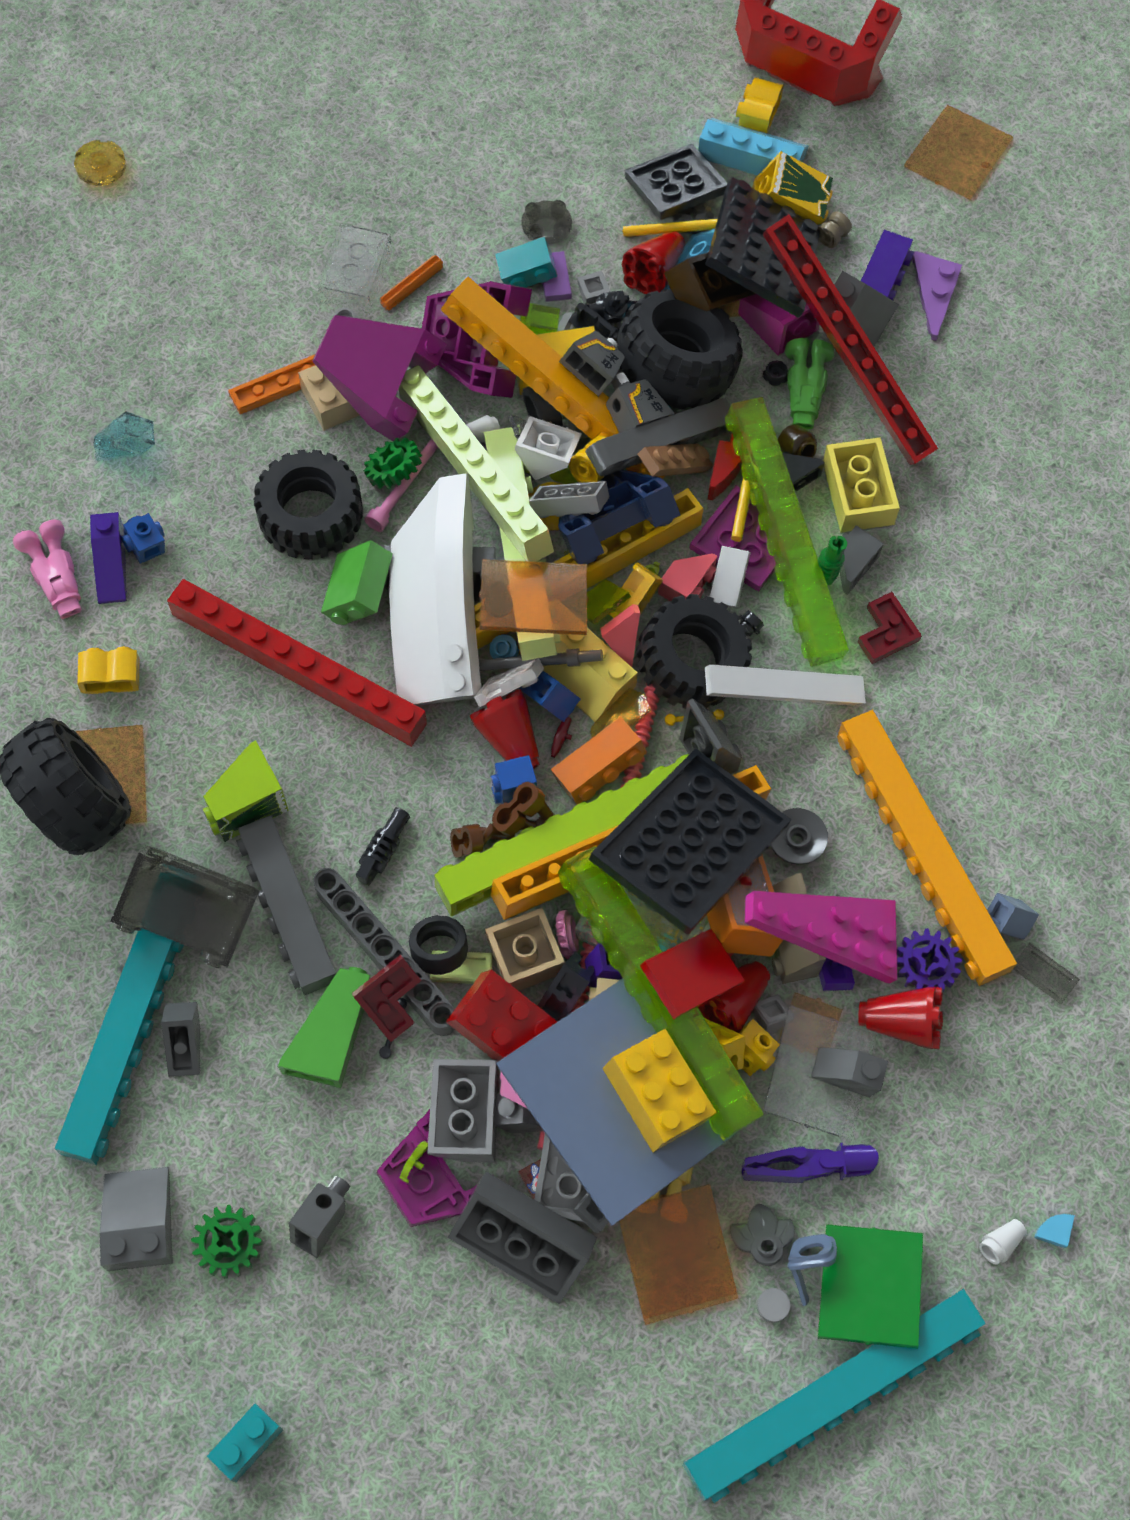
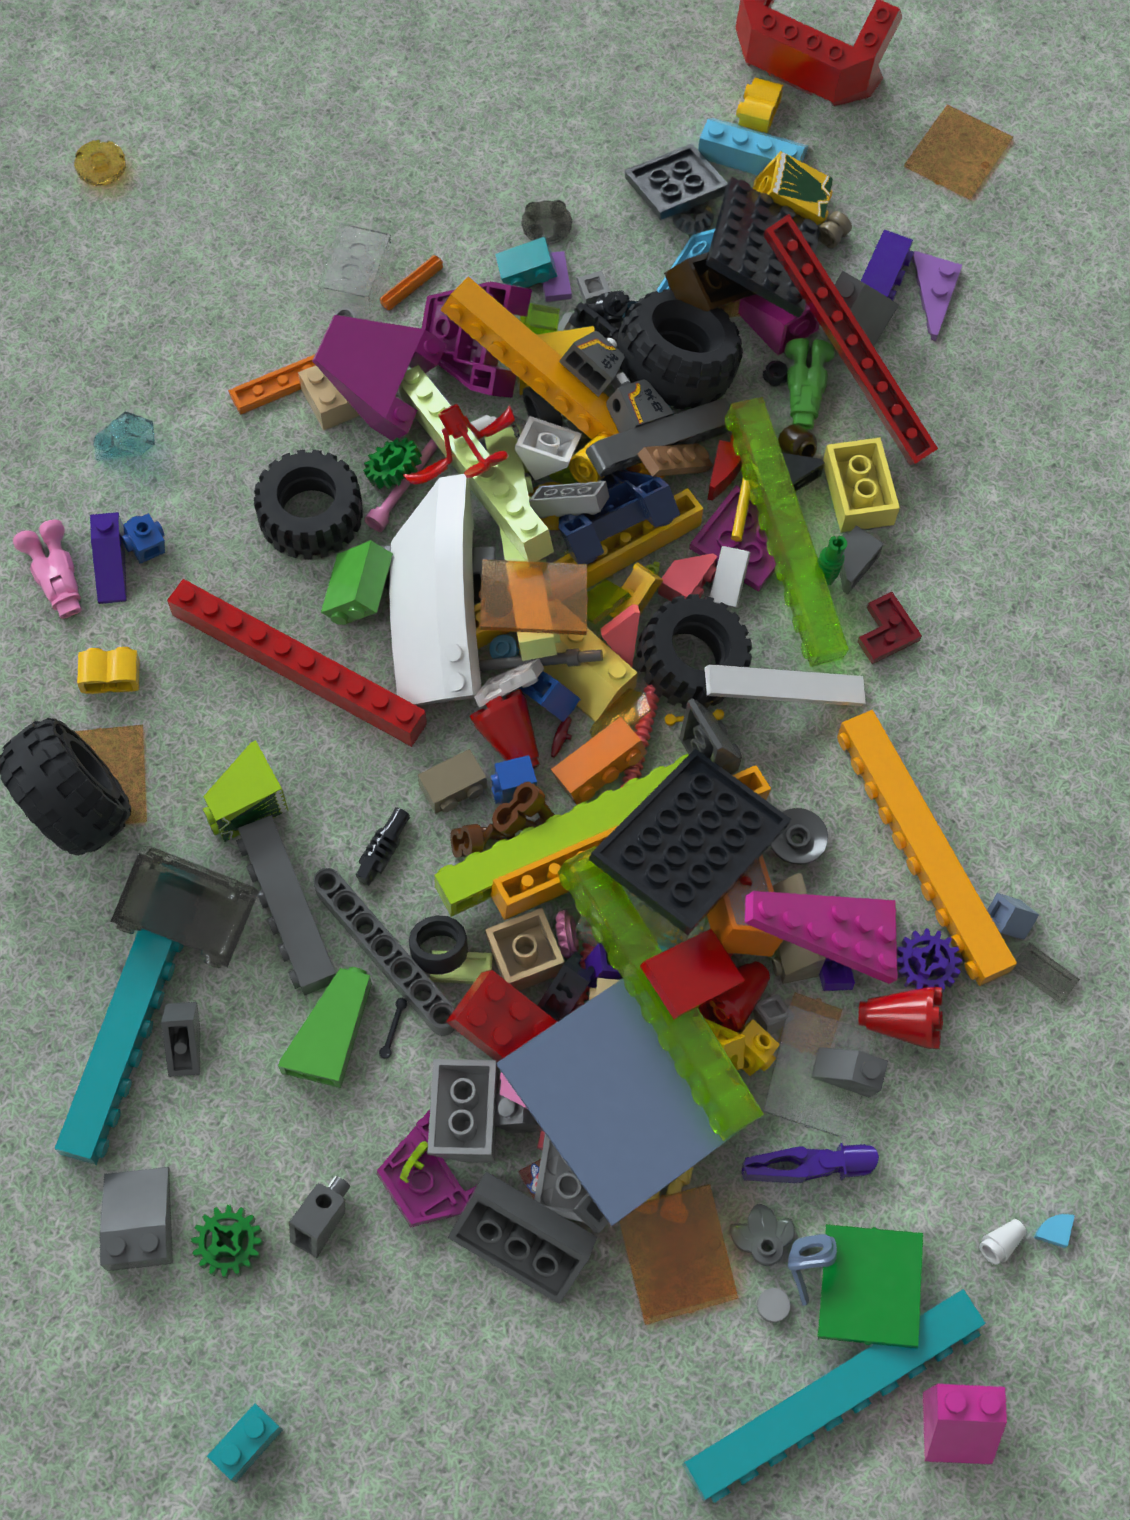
(381, 995): dark red plate -> none
(453, 782): none -> dark tan brick
(456, 425): none -> red plant
(648, 261): red cone -> none
(659, 1090): yellow brick -> none
(662, 228): yellow bar -> none
(751, 622): black plate -> none
(963, 1423): none -> dark pink slope

